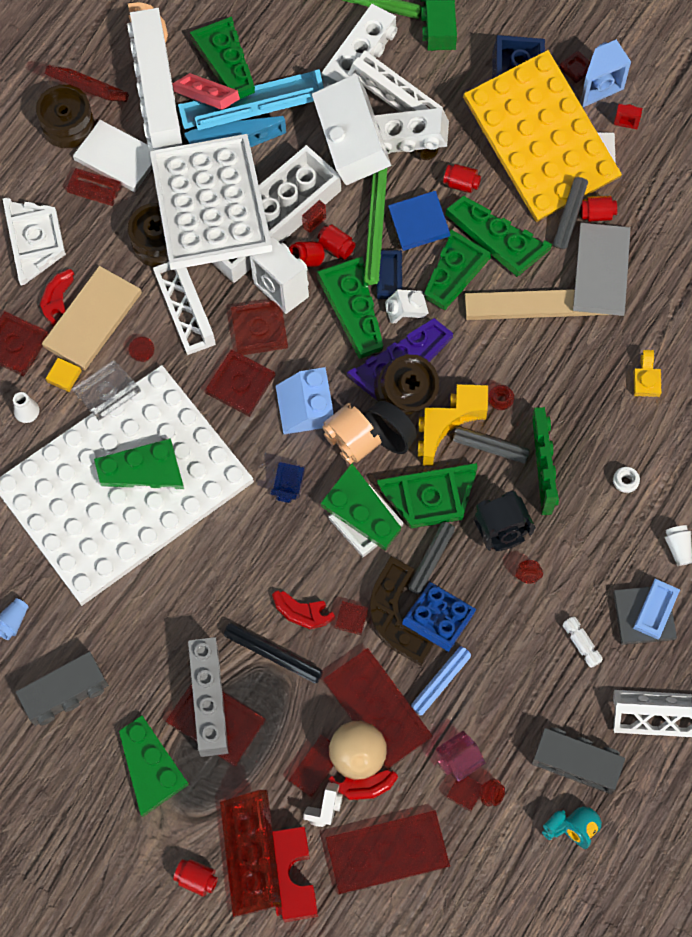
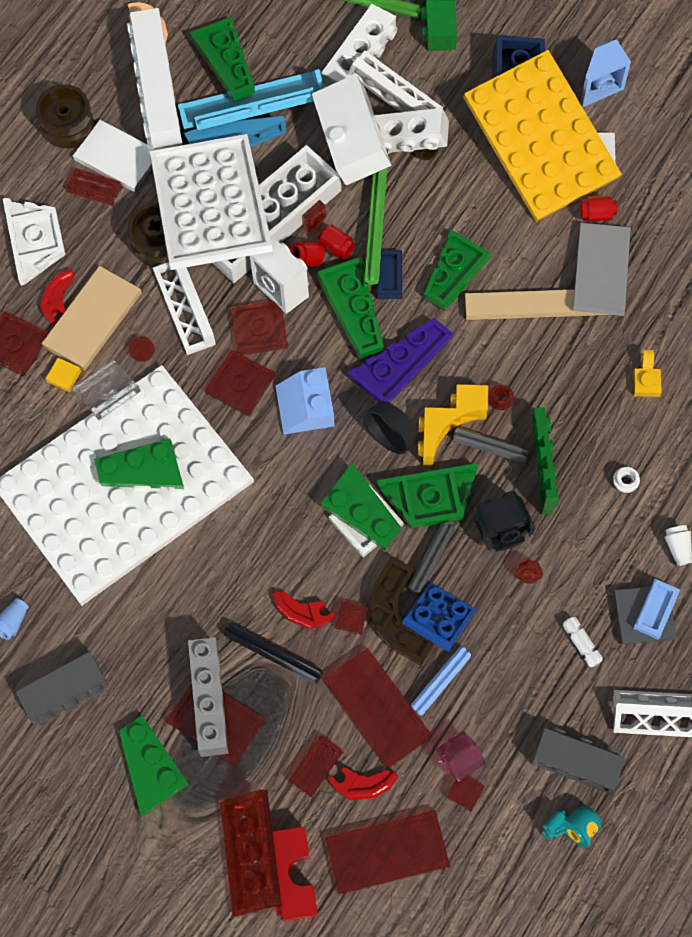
(25, 408): white cone -> none
(86, 83): clear red tile -> none
(195, 877): red brick -> none
(206, 91): coral plate -> none
(288, 481): clear blue bracket -> none
(331, 803): white bracket -> none
(351, 433): light nougat brick -> none
(357, 750): tan piece -> none
(406, 304): white bracket -> none
(407, 383): dark brown wheel -> none
(419, 220): blue tile -> none
(462, 178): red brick -> none
(492, 792): clear red plate -> none
(507, 244): green wing -> none
(570, 213): dark grey axle -> none
(575, 66): clear red tile -> none
(628, 116): red plate -> none

